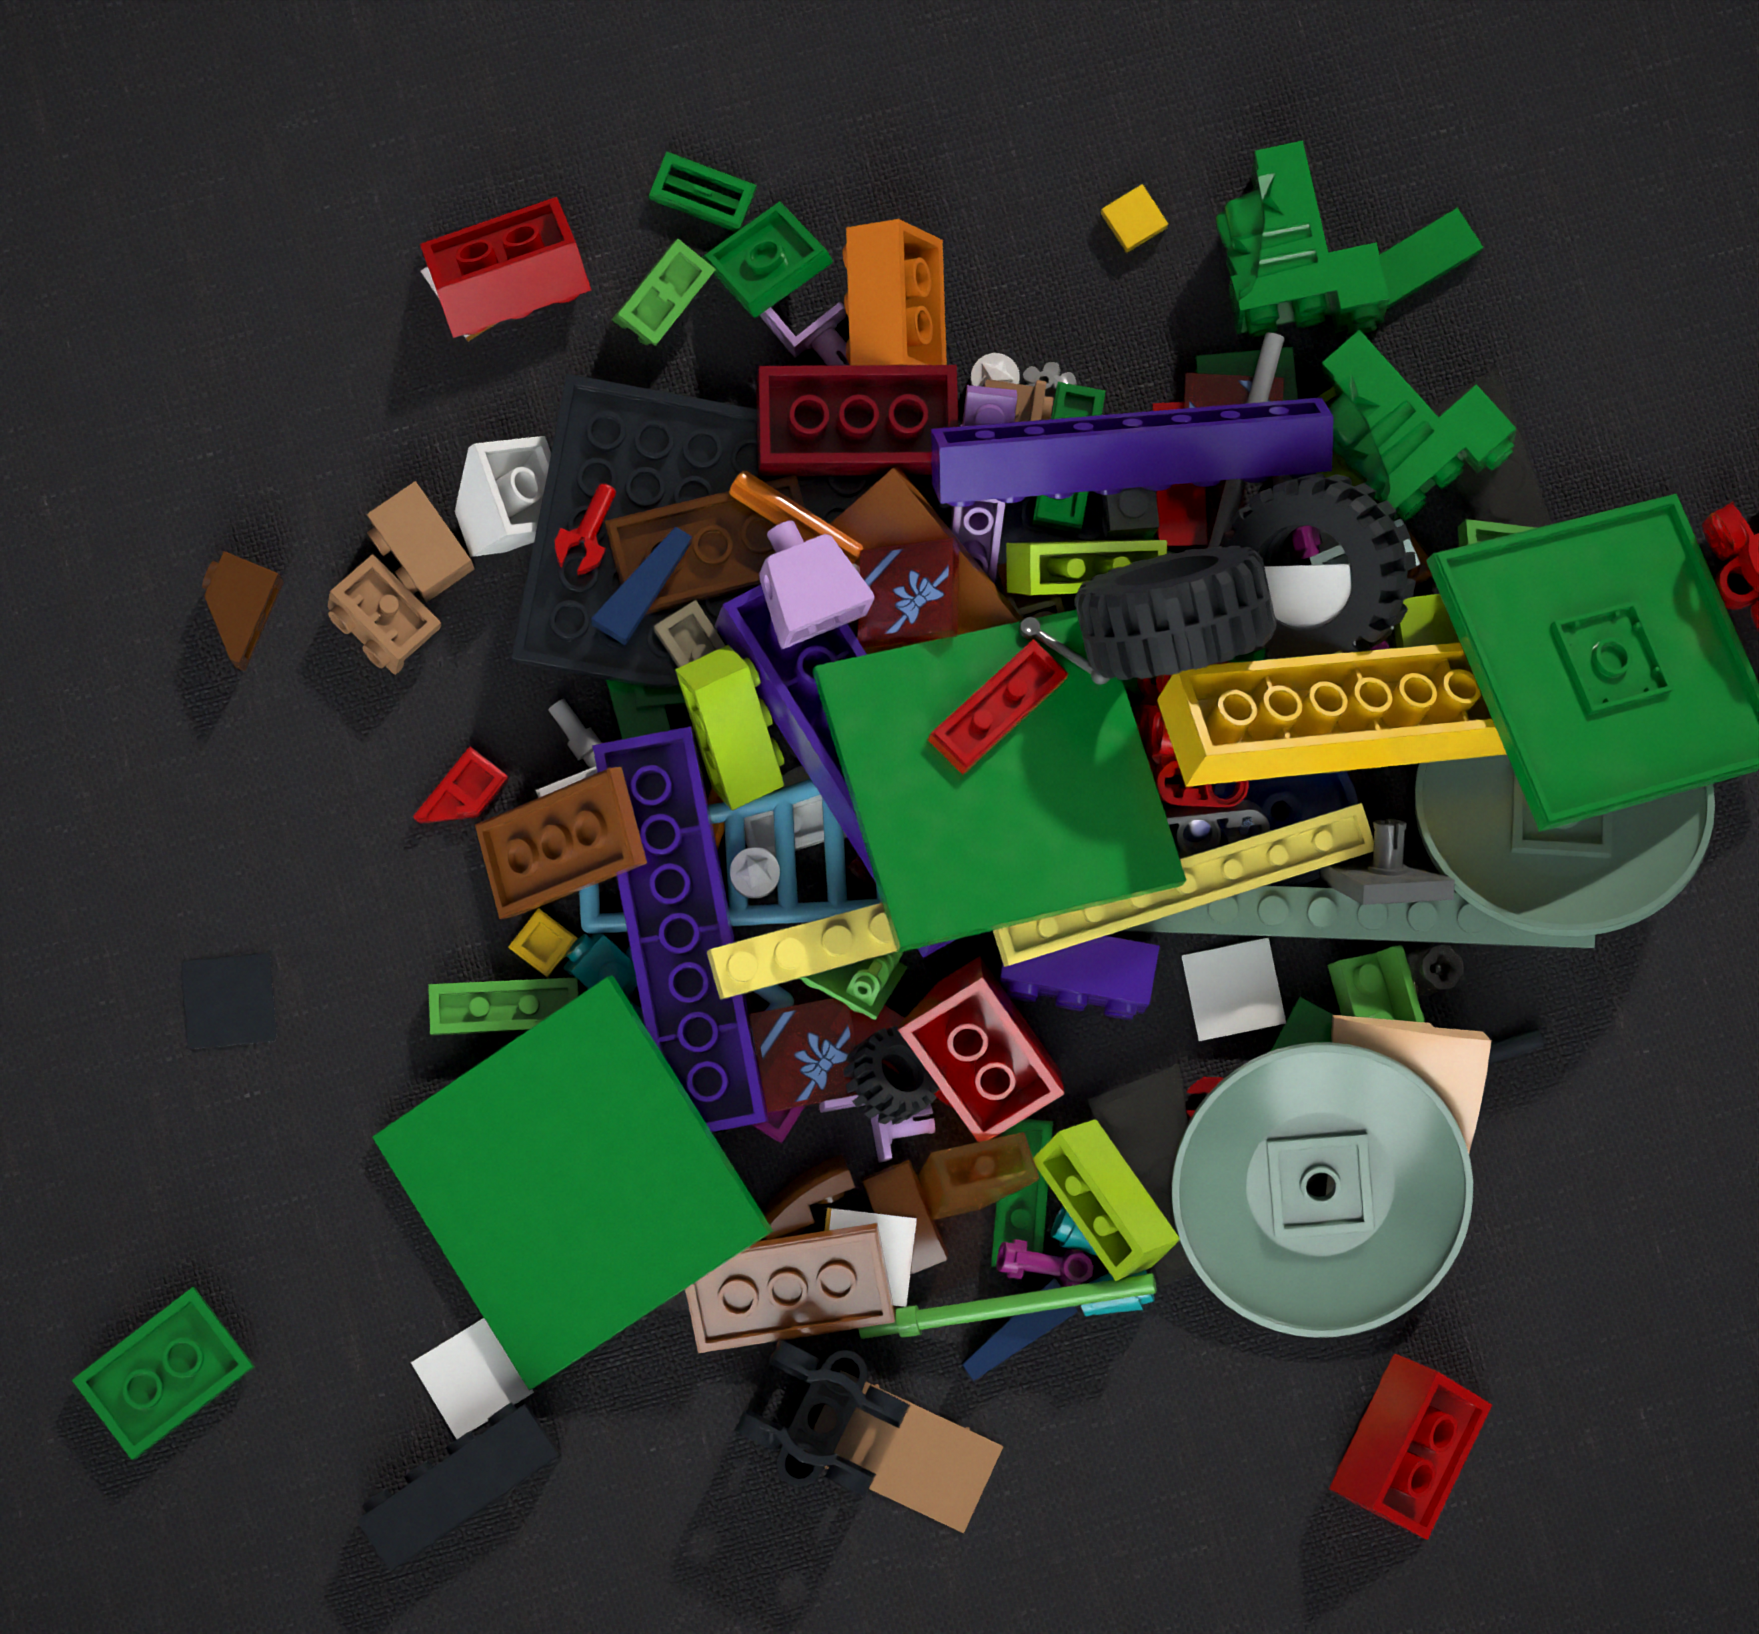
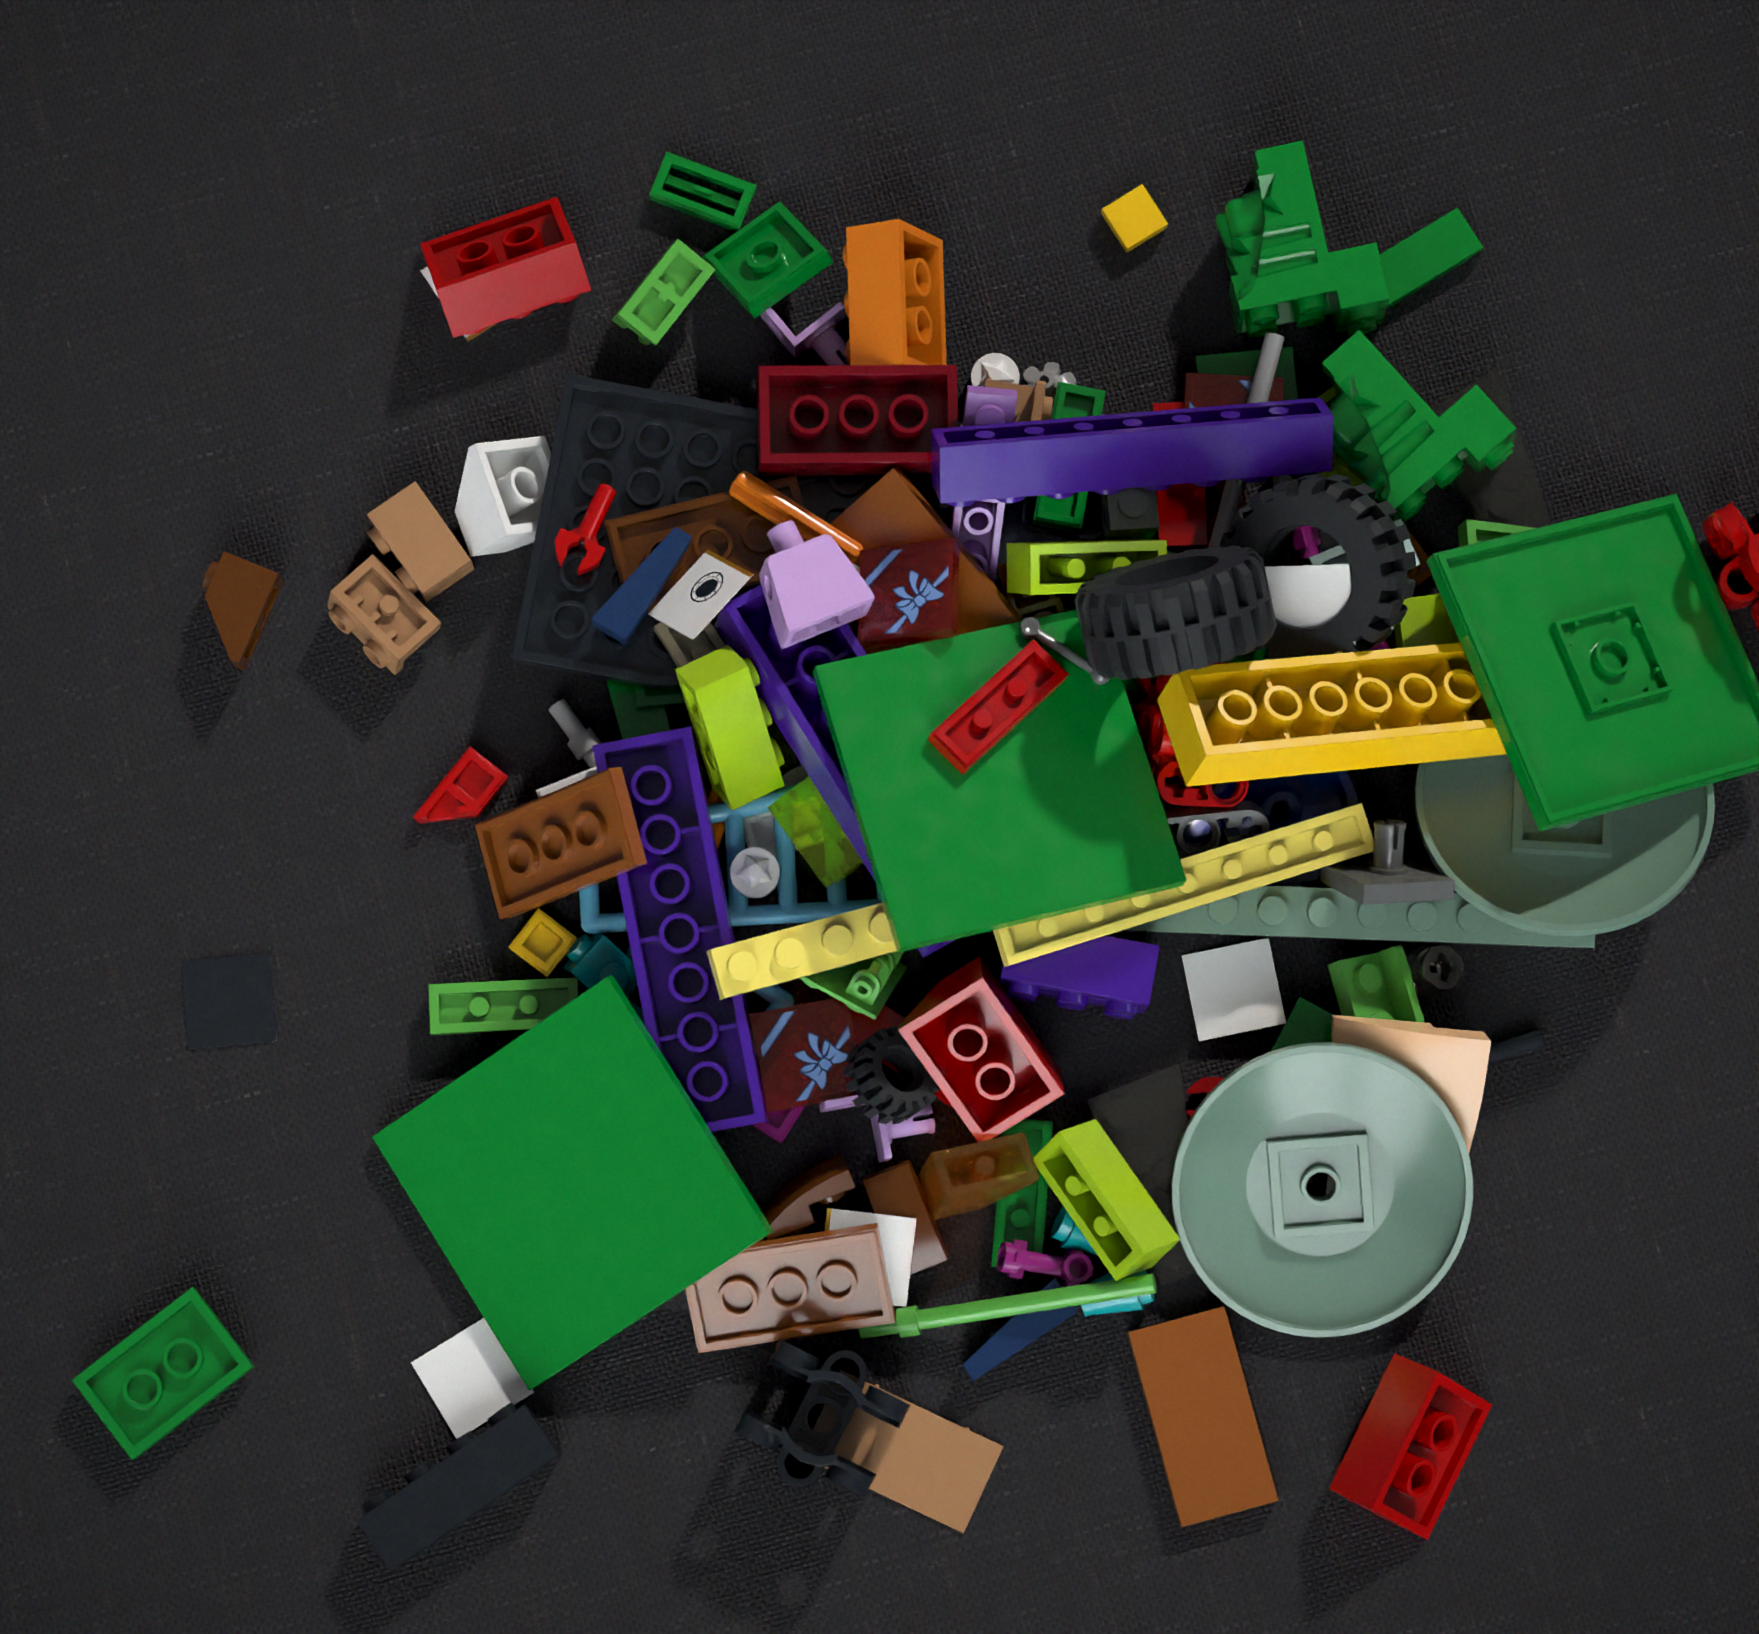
(700, 594): none -> white sticker
(816, 833): none -> clear neon green hinge
(1202, 1416): none -> dark orange tile

